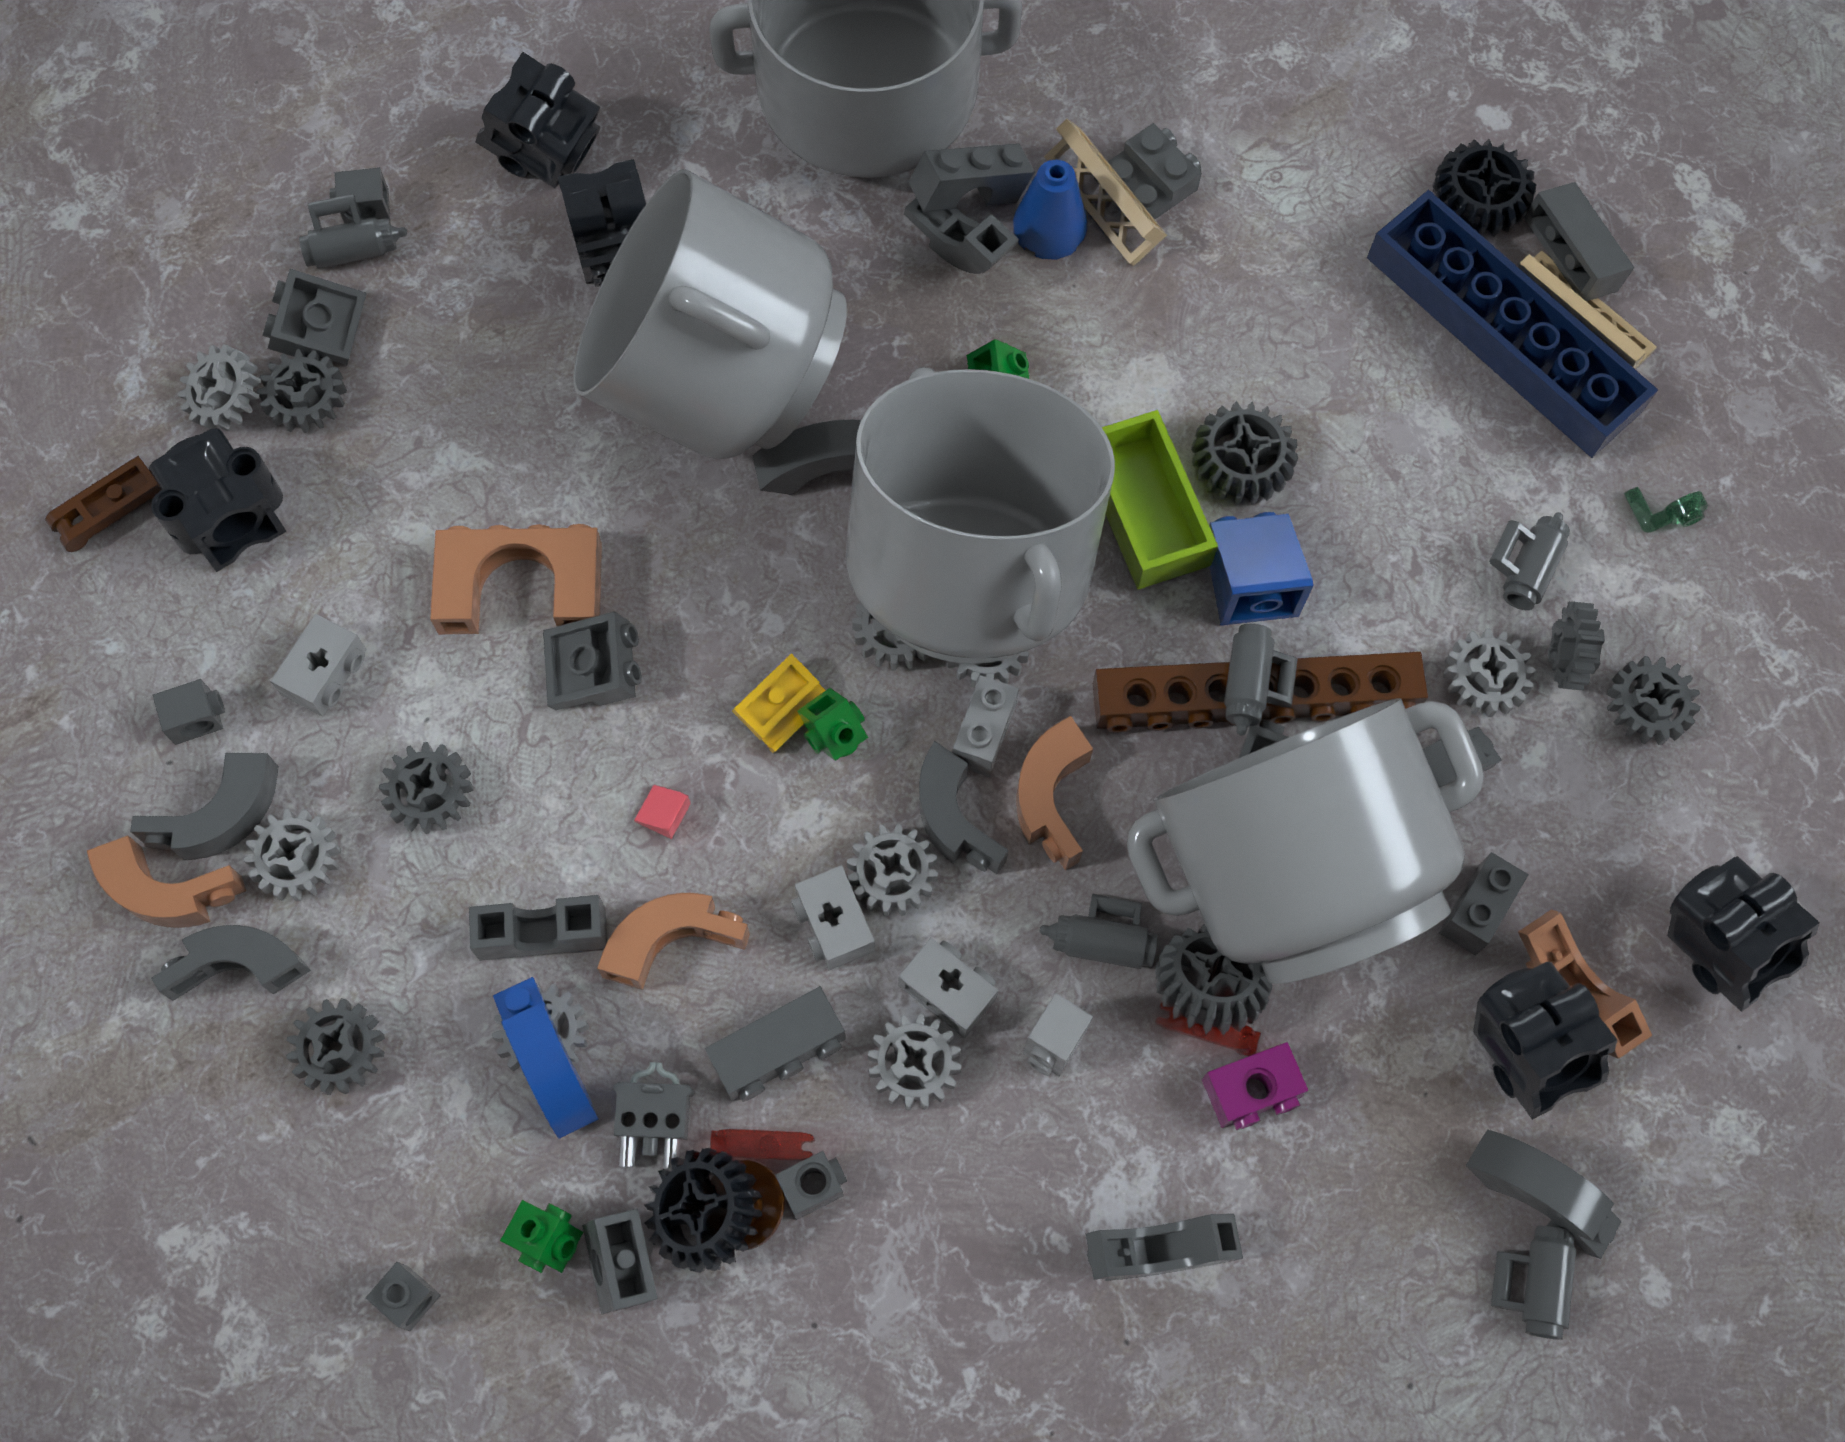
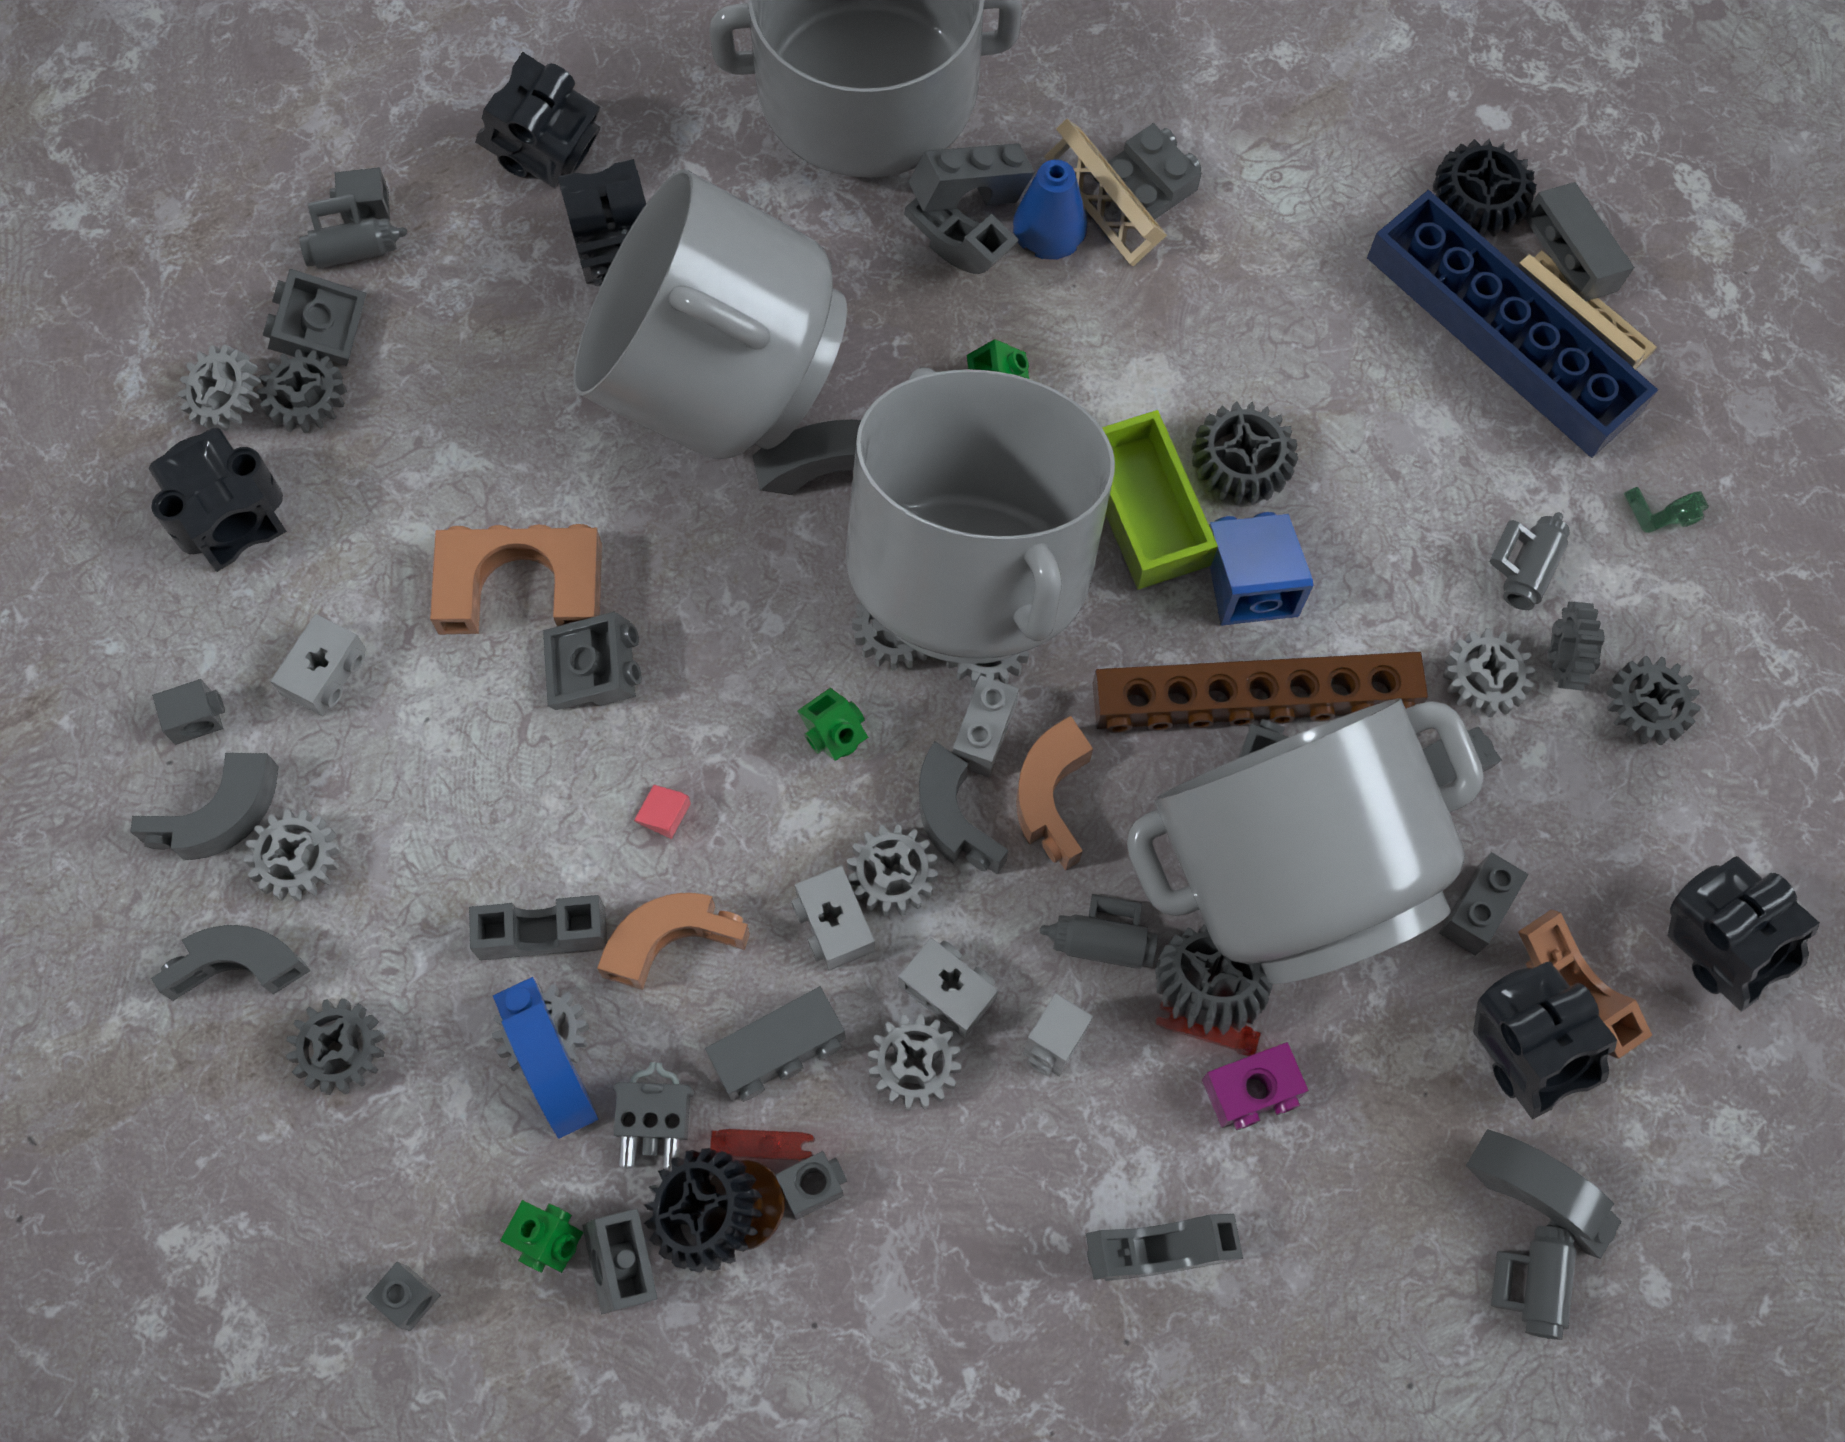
(103, 504): reddish brown plate -> none
(127, 880): nougat arch -> none
(420, 771): dark grey gear -> none
(774, 703): yellow plate -> none
(1250, 676): dark grey piece -> none

